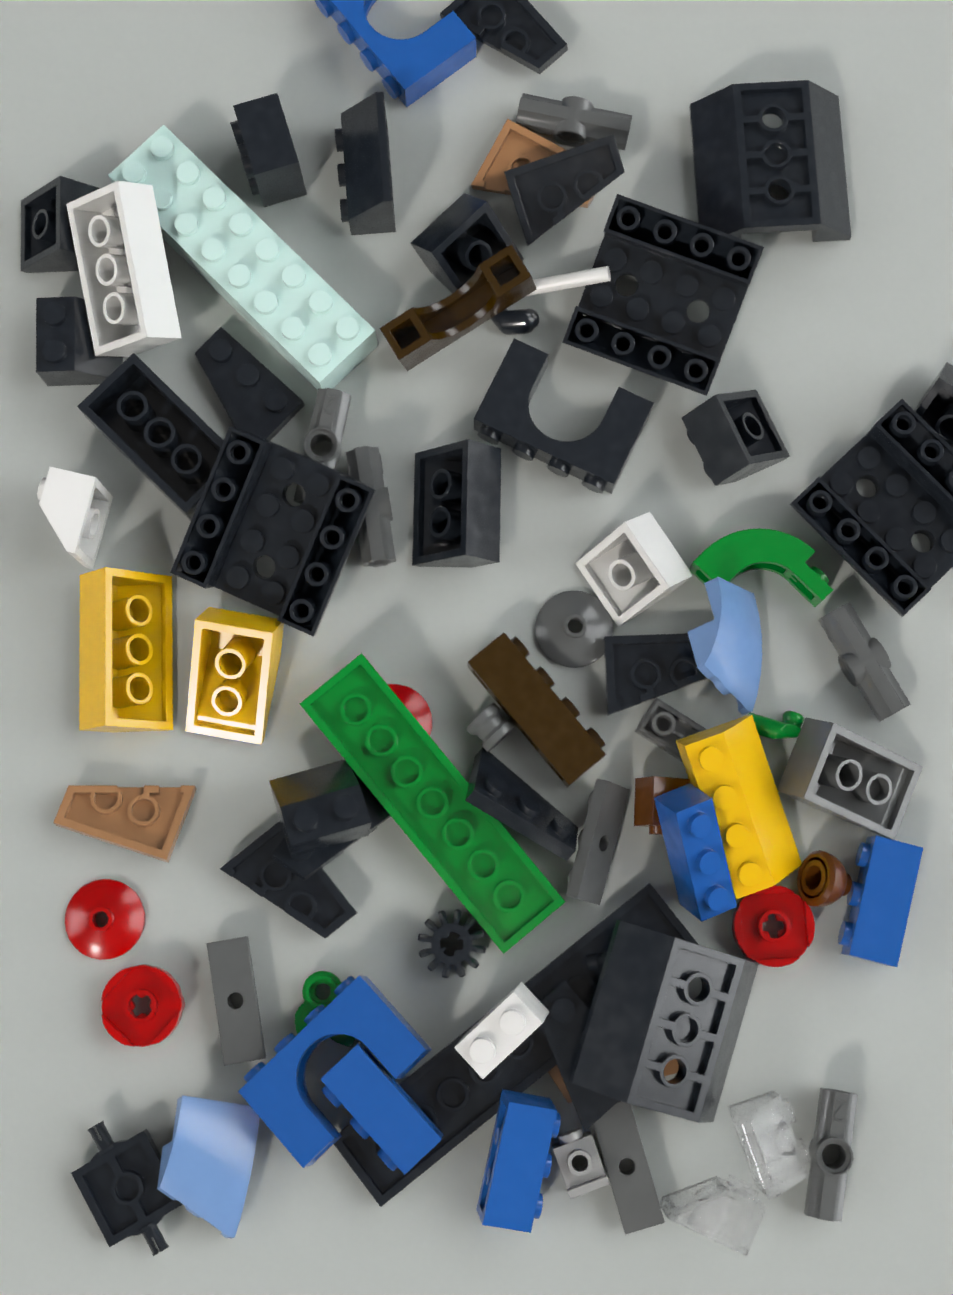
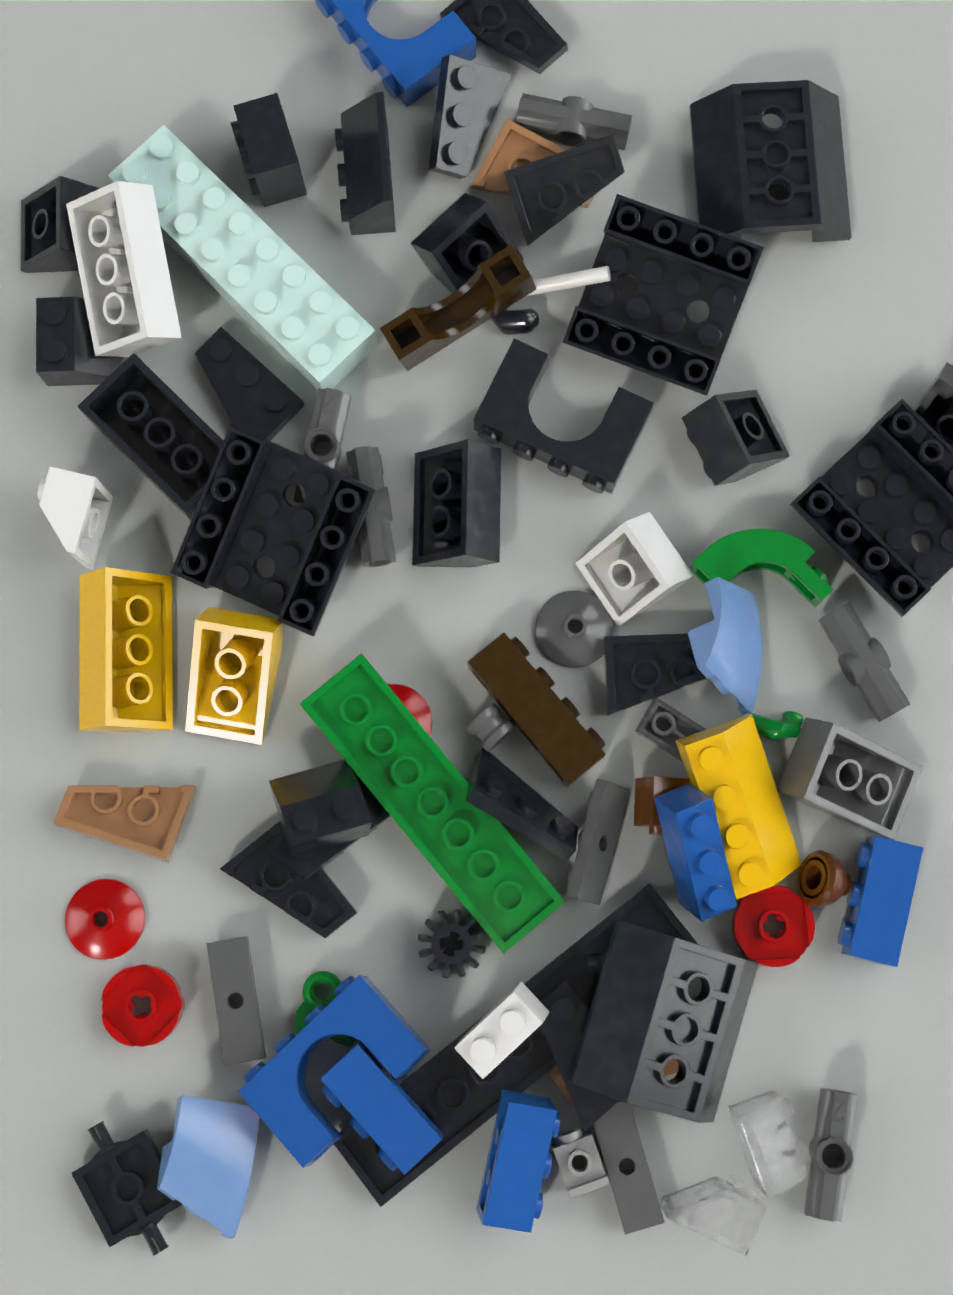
(463, 113): none -> wing

